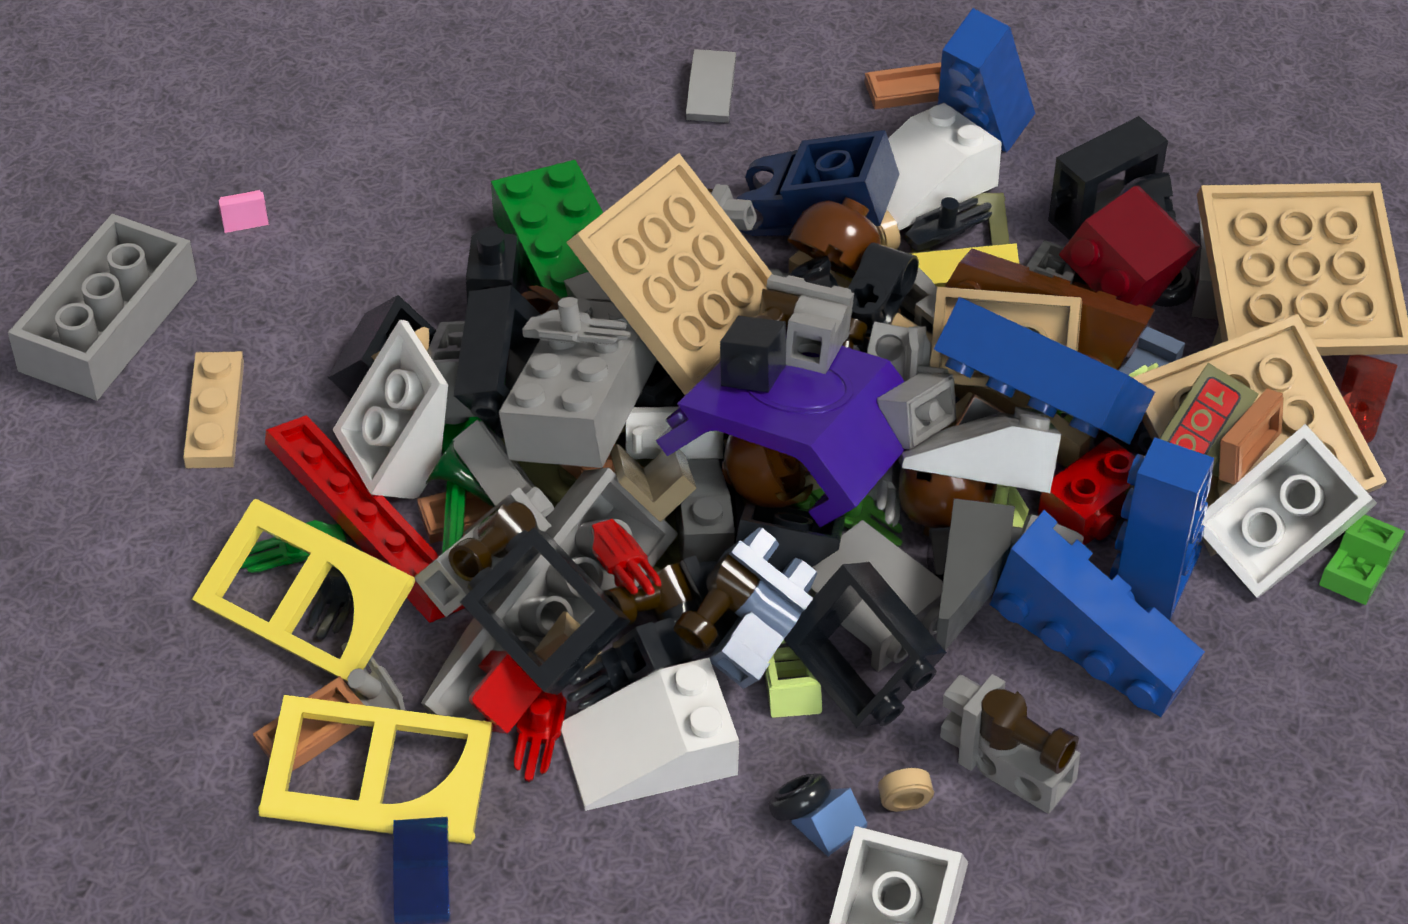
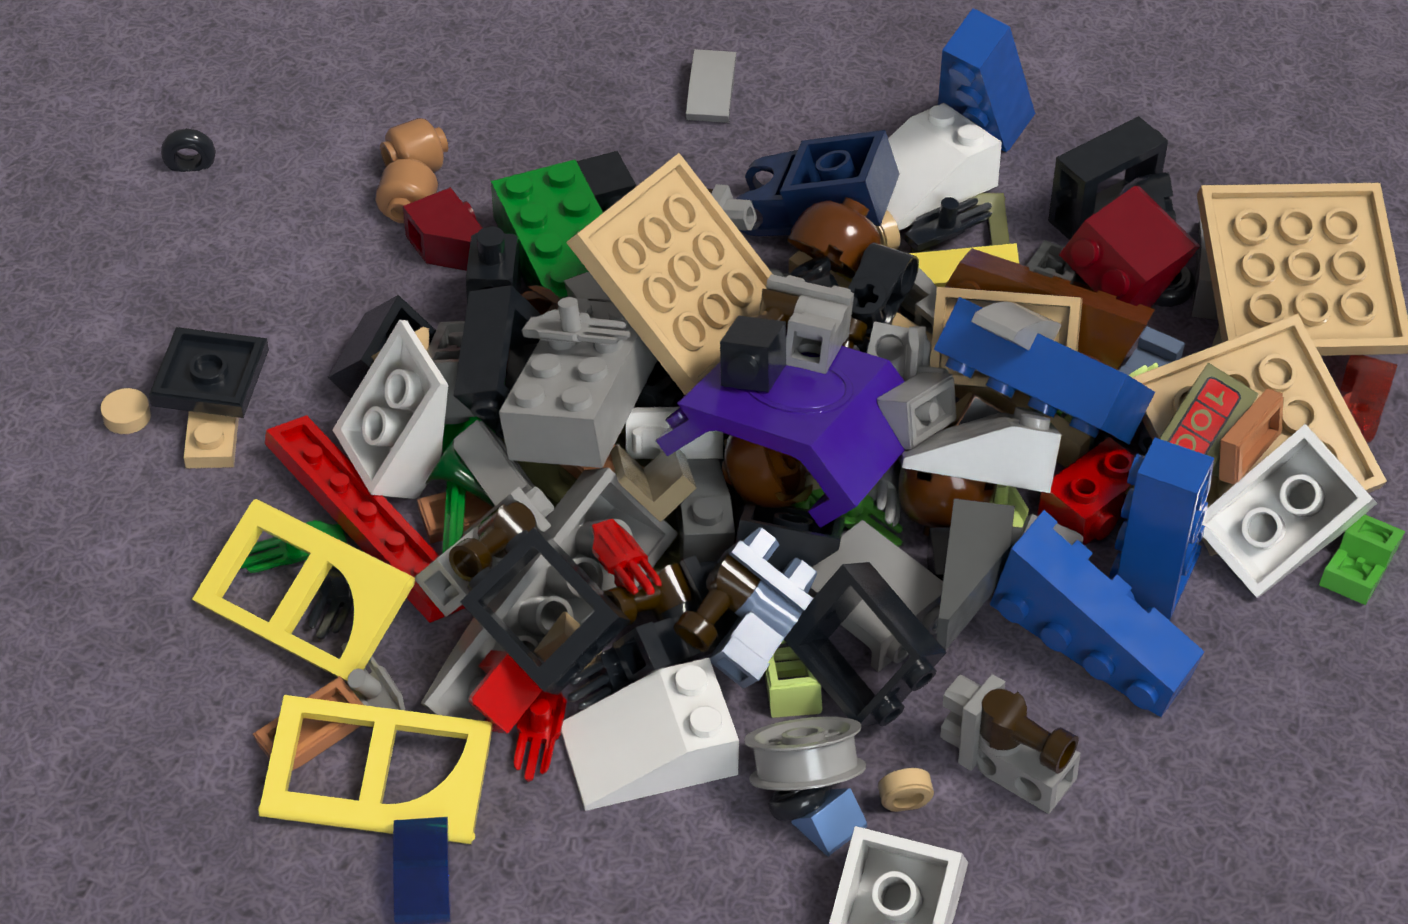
(103, 306): light grey brick -> none
(125, 411): none -> tan tile
(188, 139): none -> black piece
(209, 372): none -> black tile
(243, 211): bright pink slope -> none
(402, 184): none -> medium nougat head
(417, 141): none -> medium nougat head
(441, 228): none -> dark red slope
(607, 178): none -> black brick
(805, 753): none -> light grey wheel
(903, 85): nougat tile -> none
(1015, 323): none -> light grey slope

